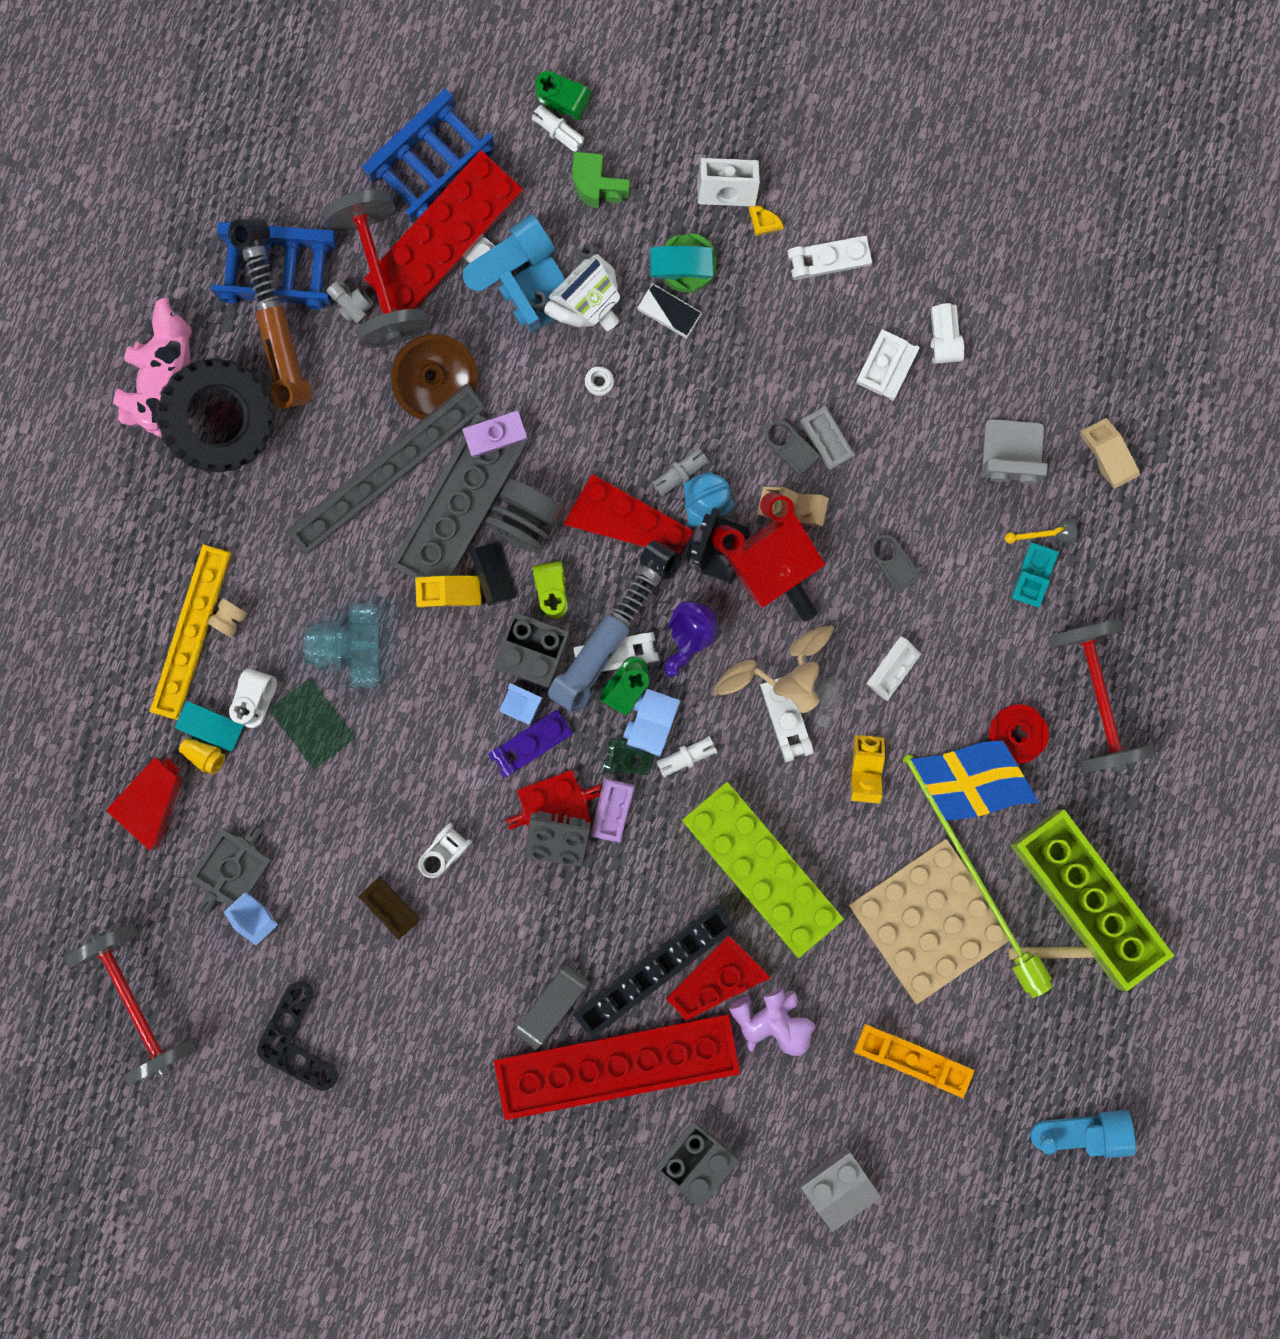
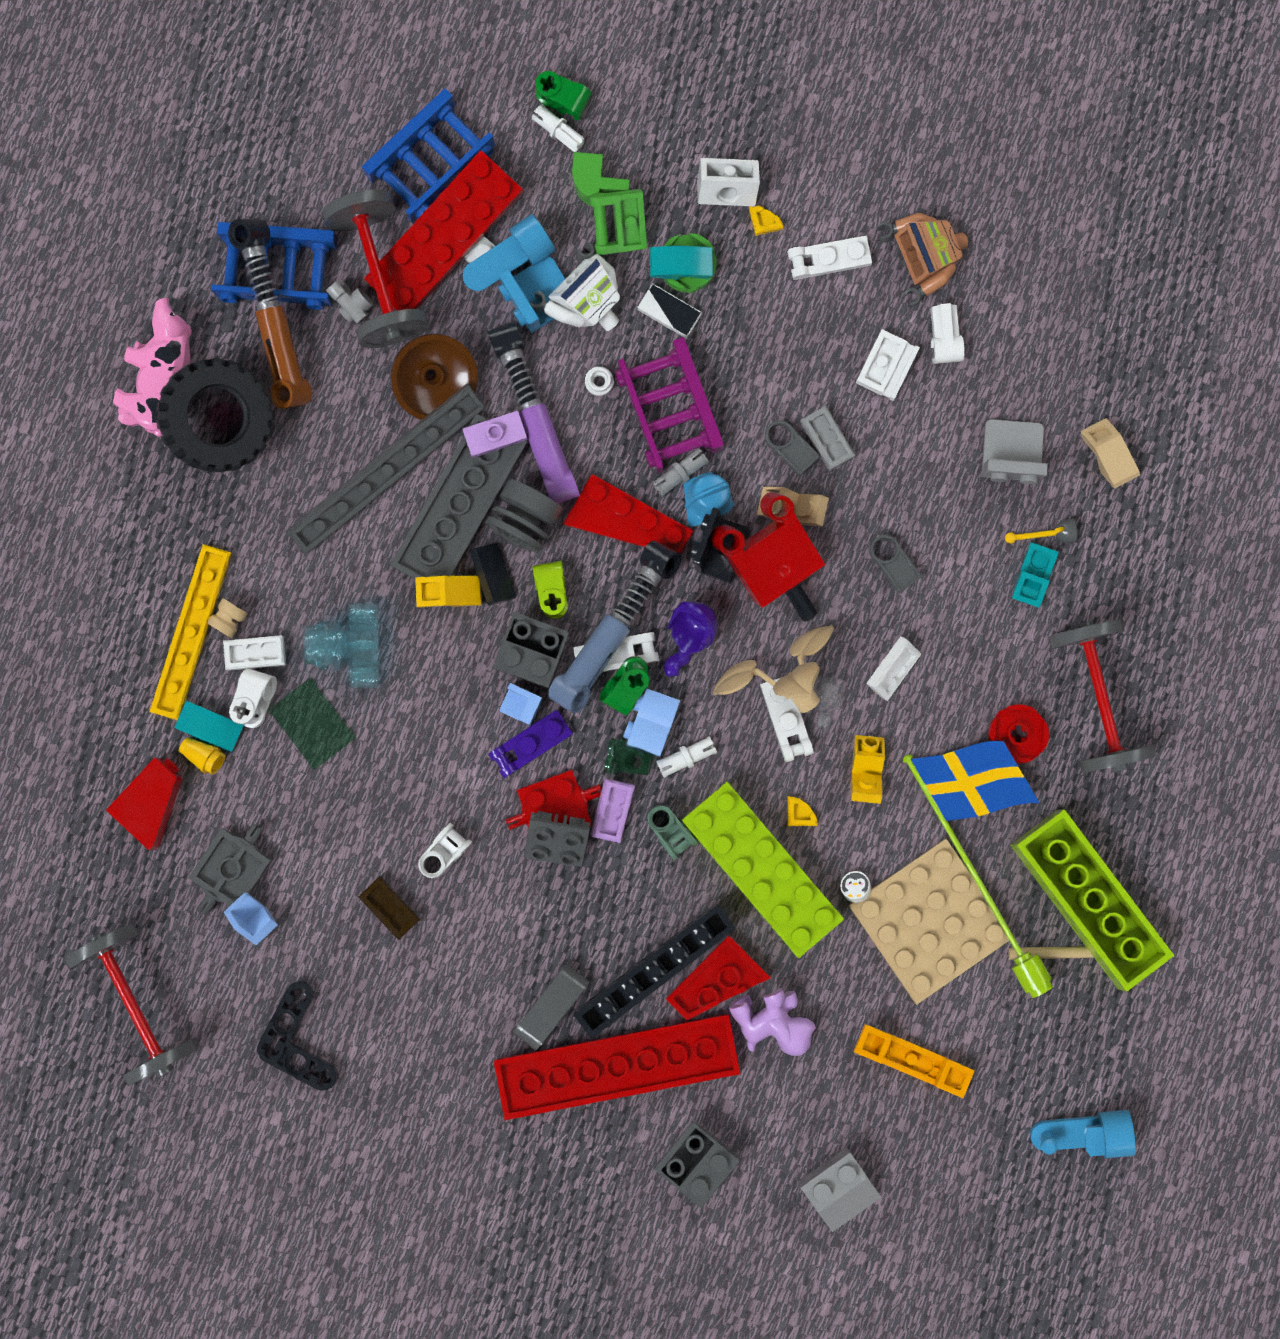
(254, 653): none -> white plate
(534, 416): none -> piece
(628, 220): none -> bright green plate
(671, 833): none -> sand green piece
(687, 384): none -> magenta fence
(800, 813): none -> yellow tile
(855, 886): none -> white tile
(928, 250): none -> nougat torso

